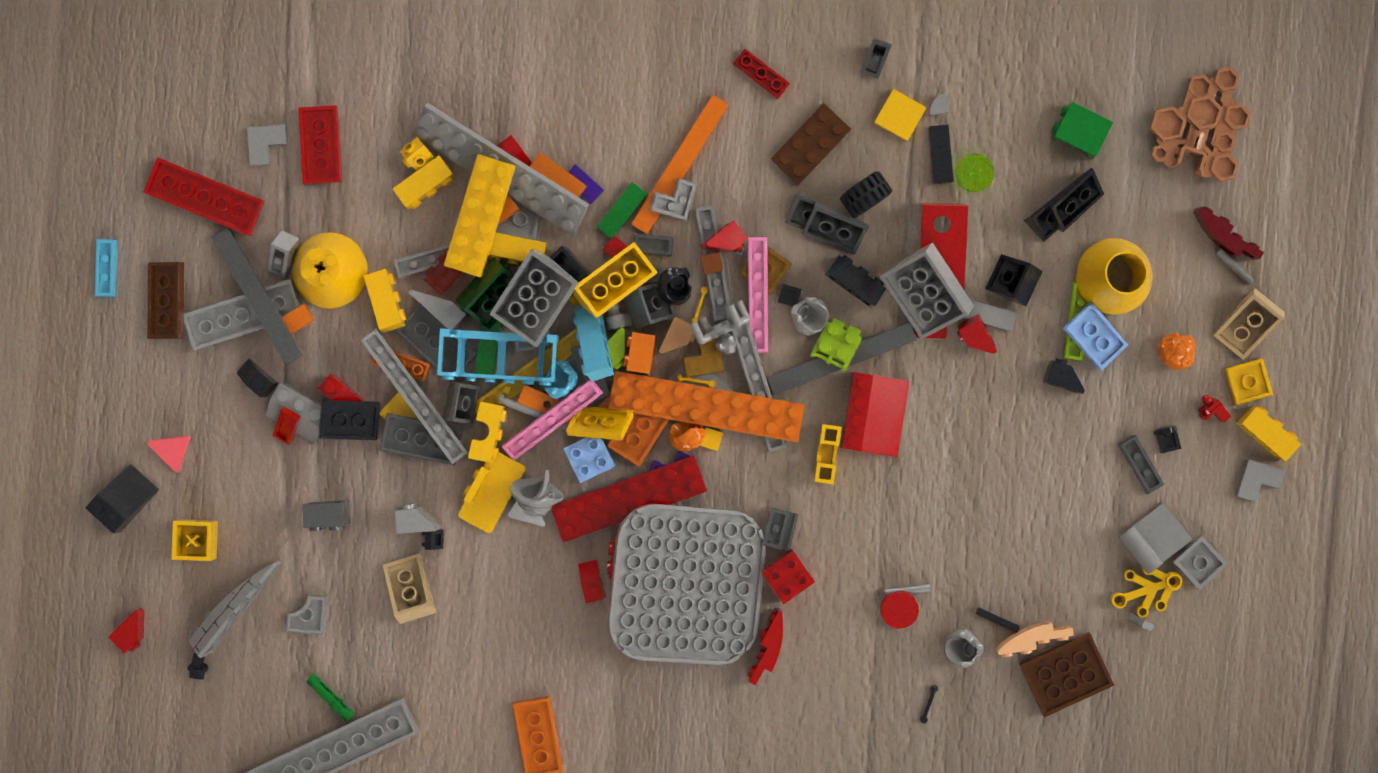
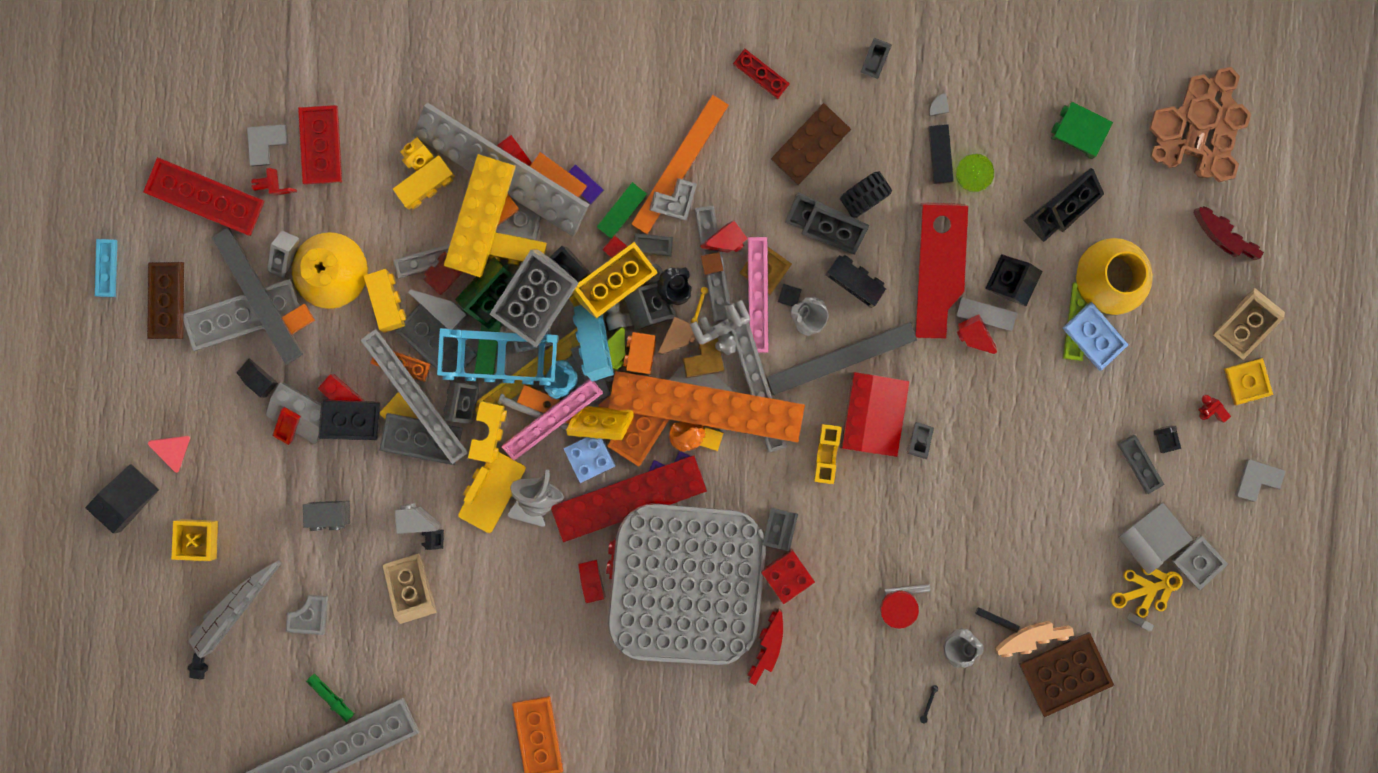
(130, 632): red slope -> none
(271, 183): none -> red bracket
(711, 383): yellow hinge -> none
(838, 343): lime plate -> none
(900, 115): yellow tile -> none
(920, 440): none -> dark grey slope
(927, 291): light grey slope -> none
(1063, 376): black slope -> none
(1177, 351): orange hair -> none
(1234, 266): light grey piece -> none
(1269, 433): yellow brick -> none

